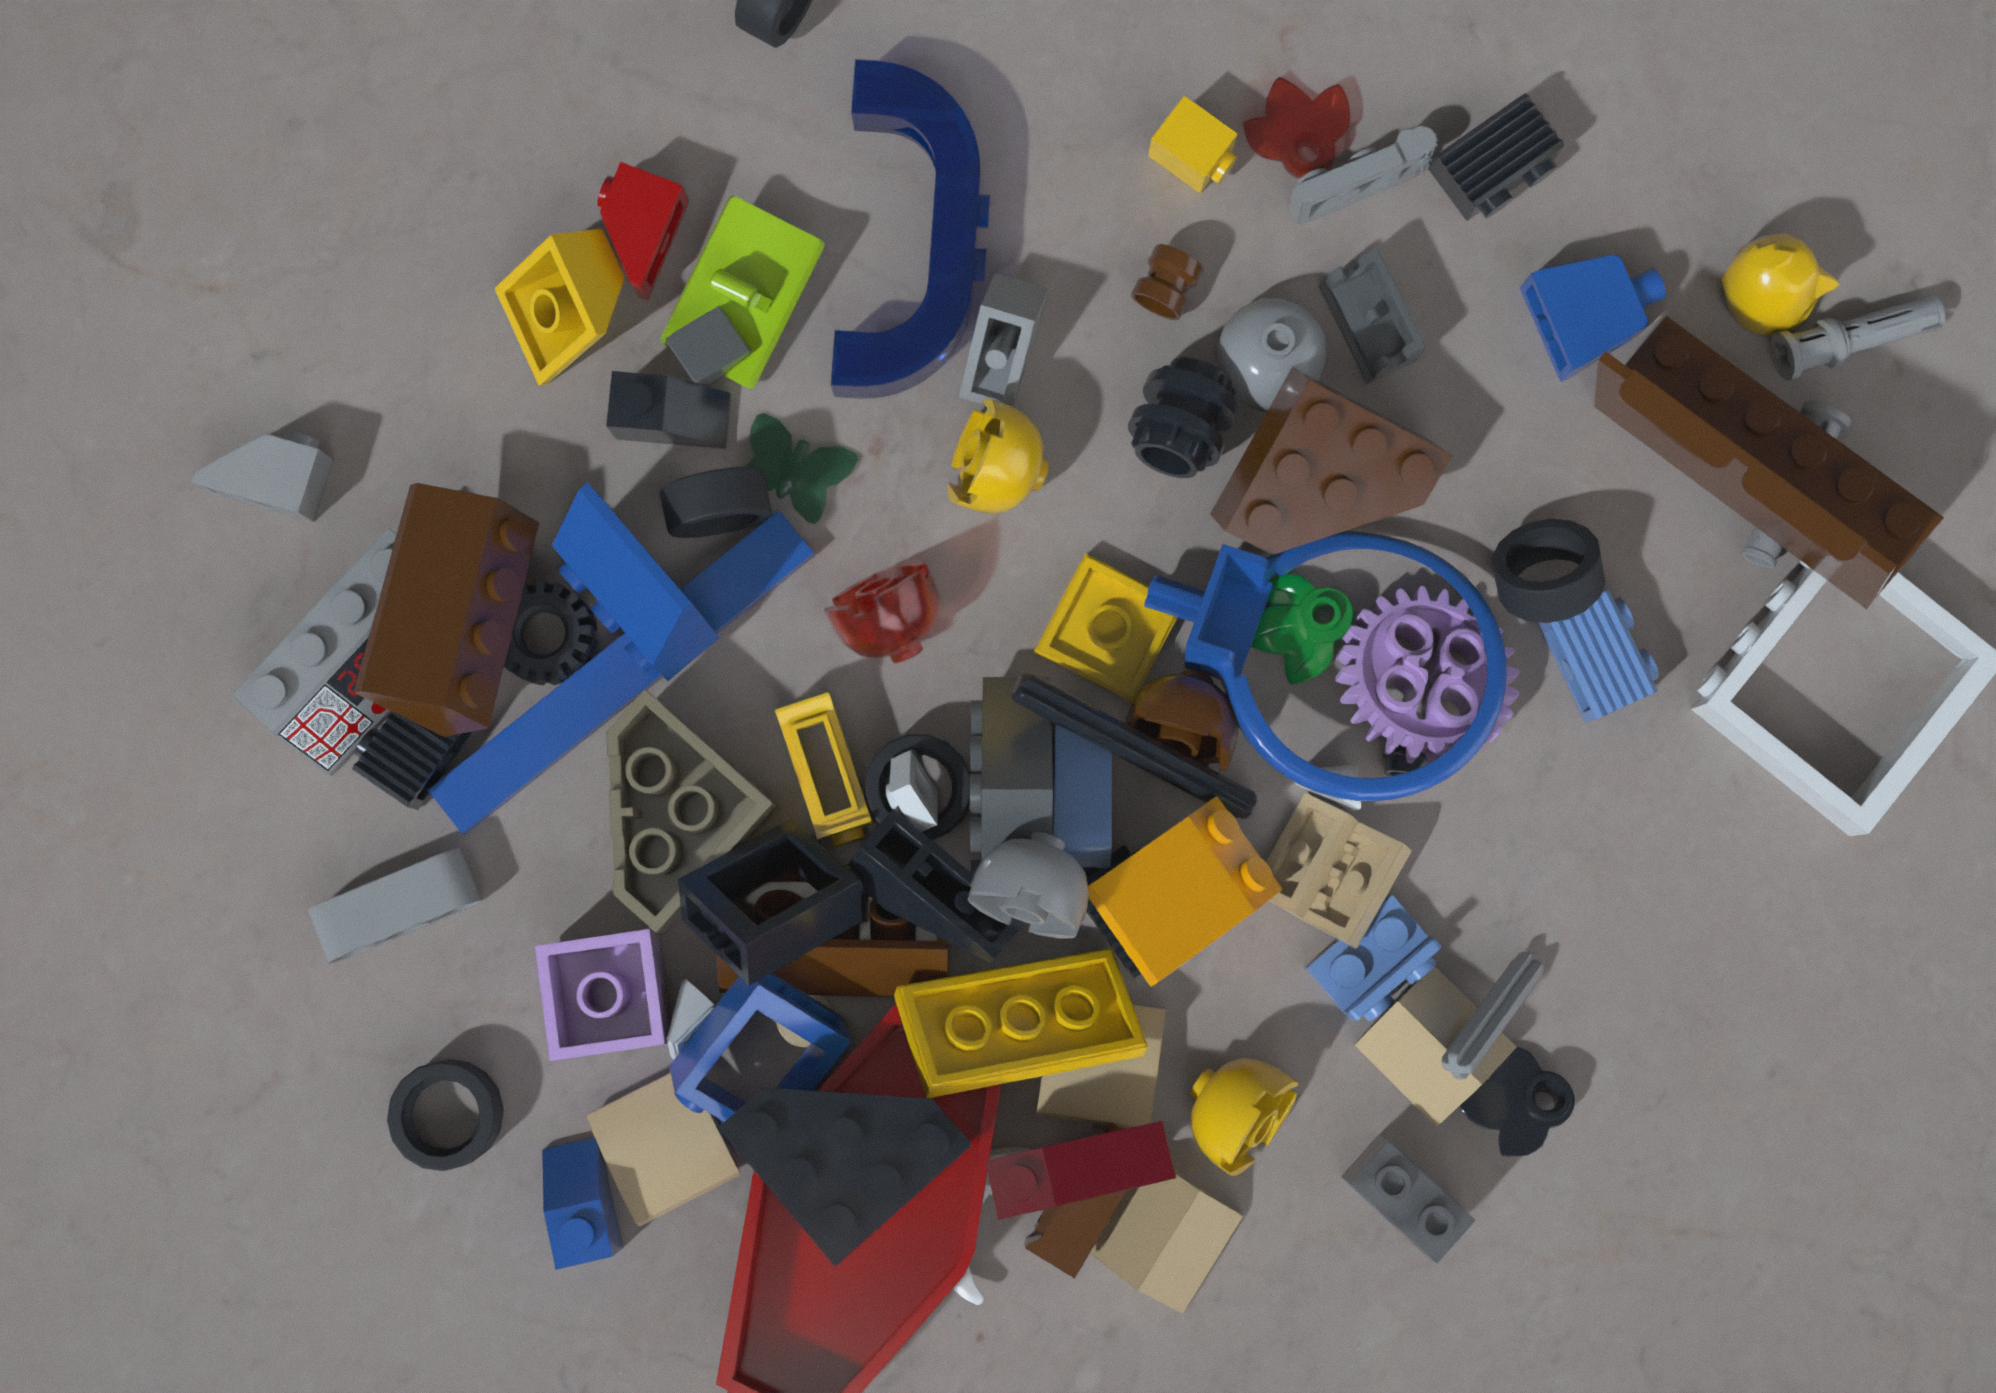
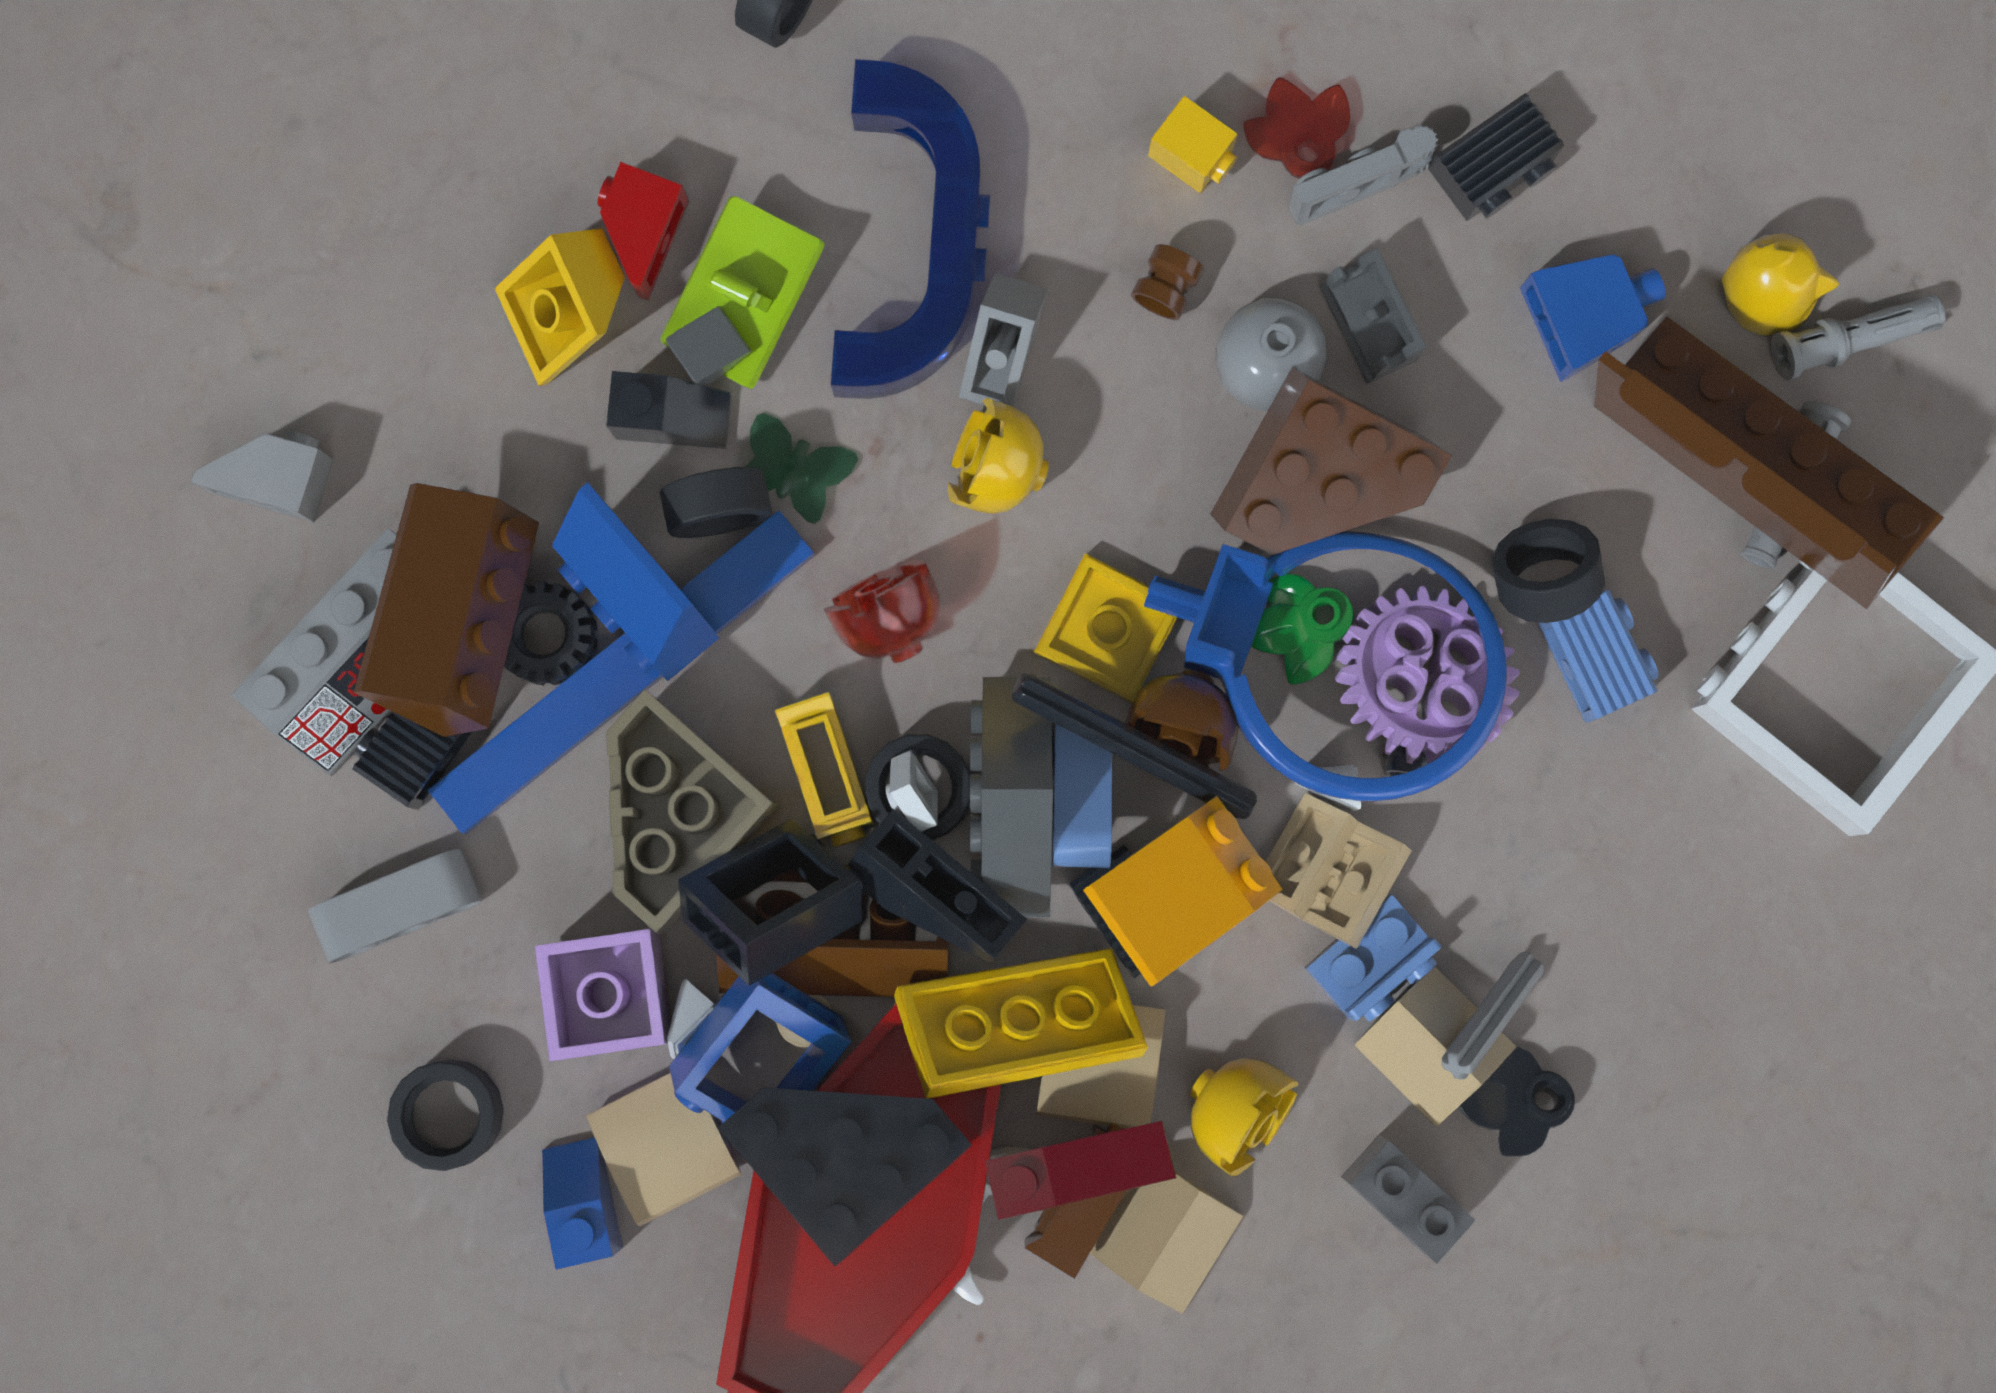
(1032, 884): light grey cylinder -> none
(1183, 417): black piece -> none

